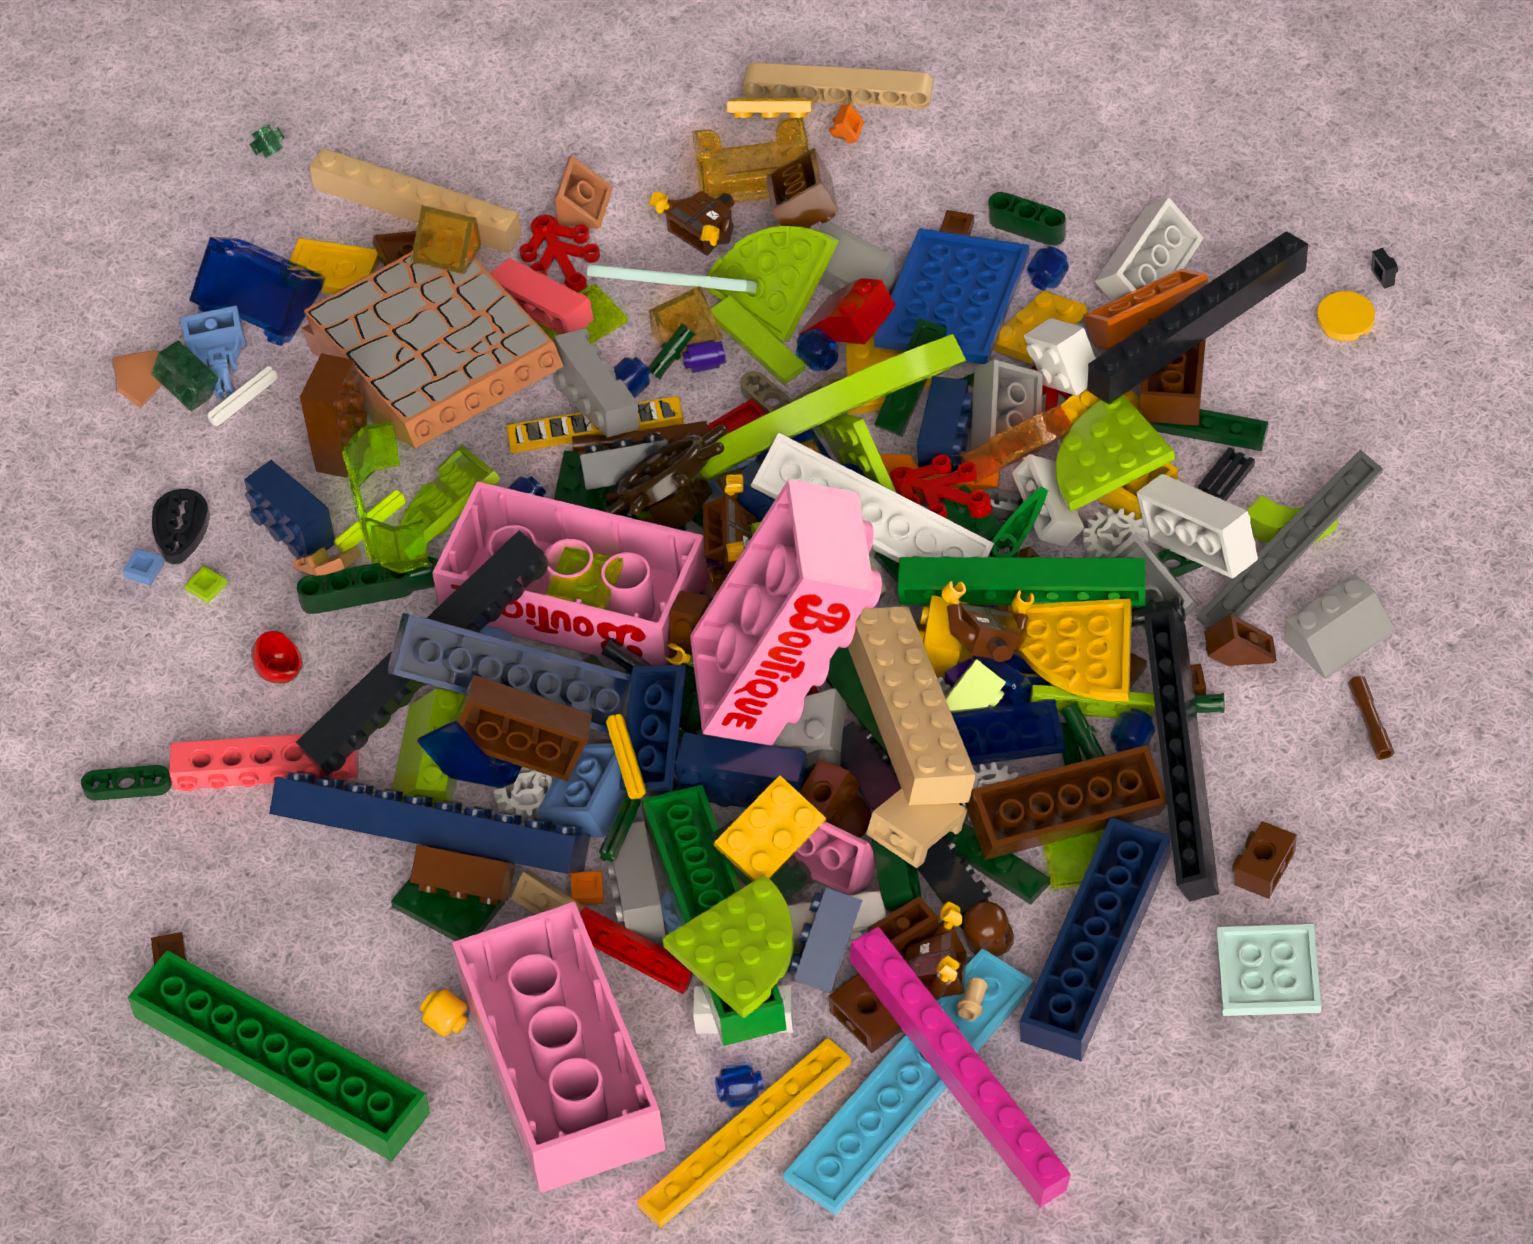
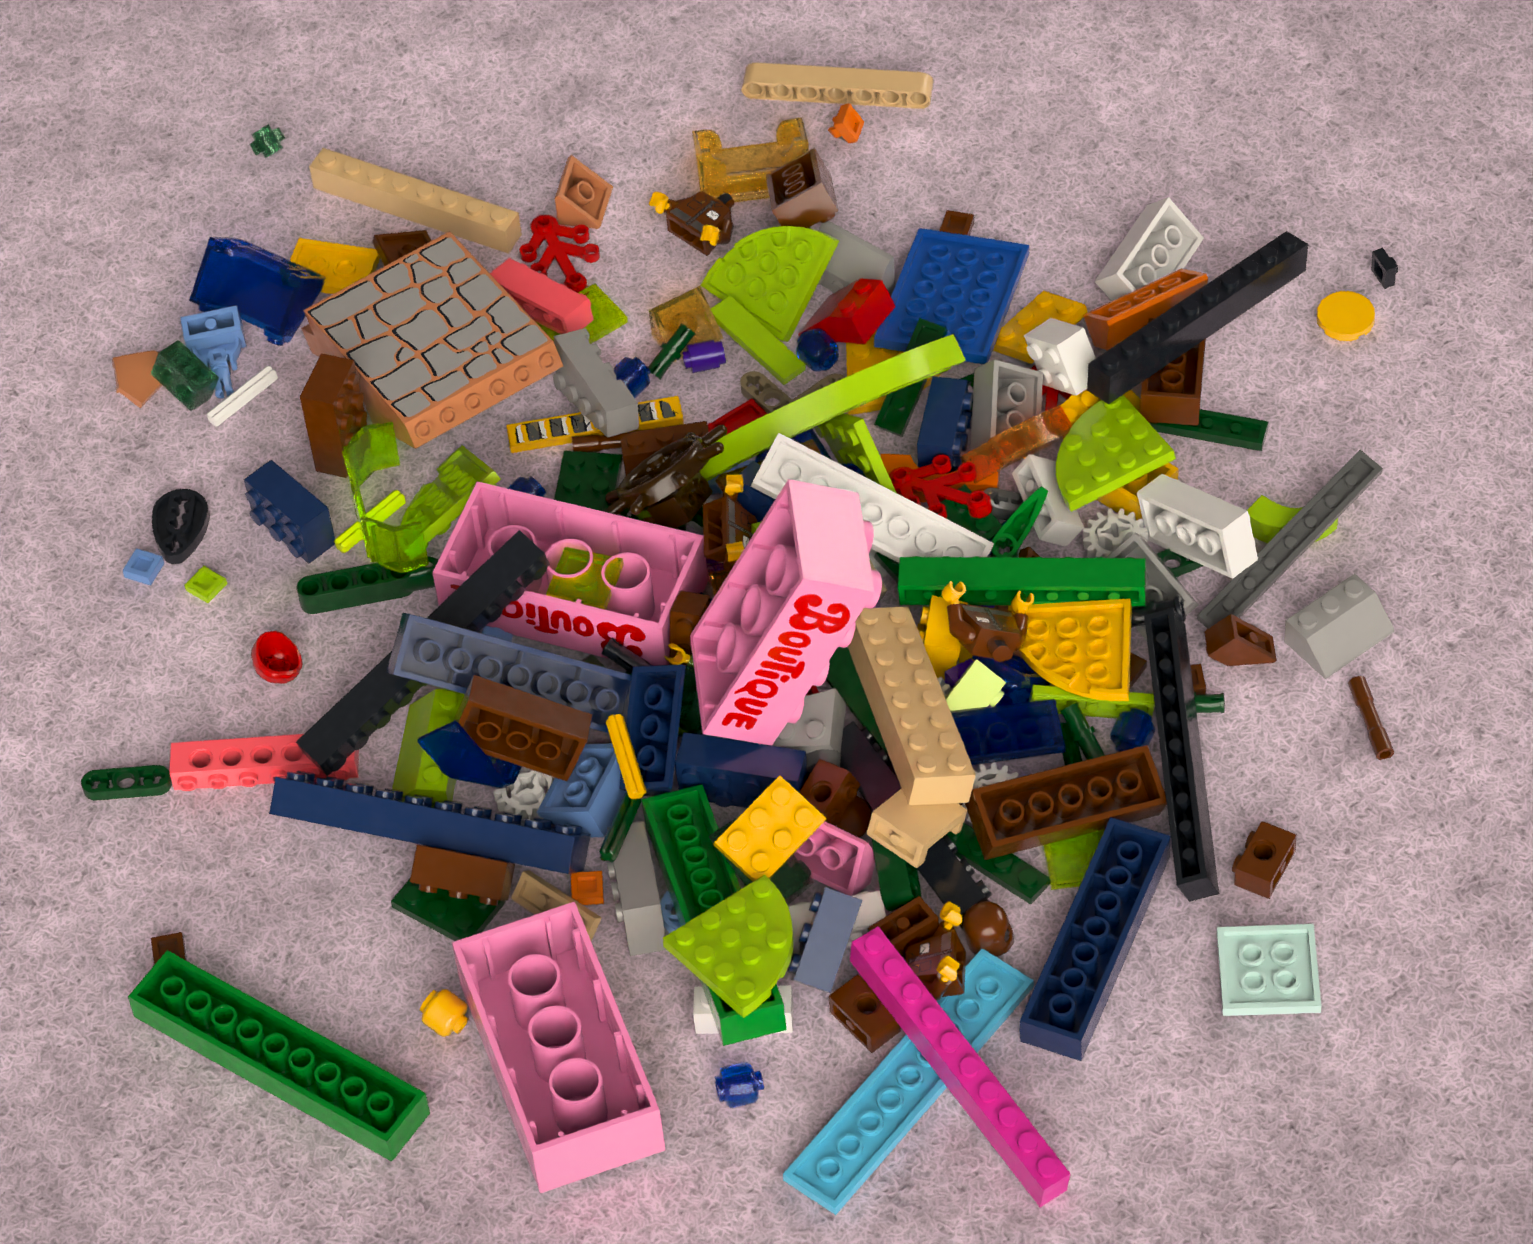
(320, 563): nougat slope -> none
(446, 240): clear yellow slope -> none
(613, 463): slope -> none
(636, 951): red tile -> none
(672, 278): light aqua tile -> none
(743, 1132): yellow plate -> none
(770, 107): yellow plate -> none
(970, 1006): tan pin -> none
(1027, 218): dark green beam -> none
(1047, 268): clear blue head -> none
(1237, 459): black tile -> none

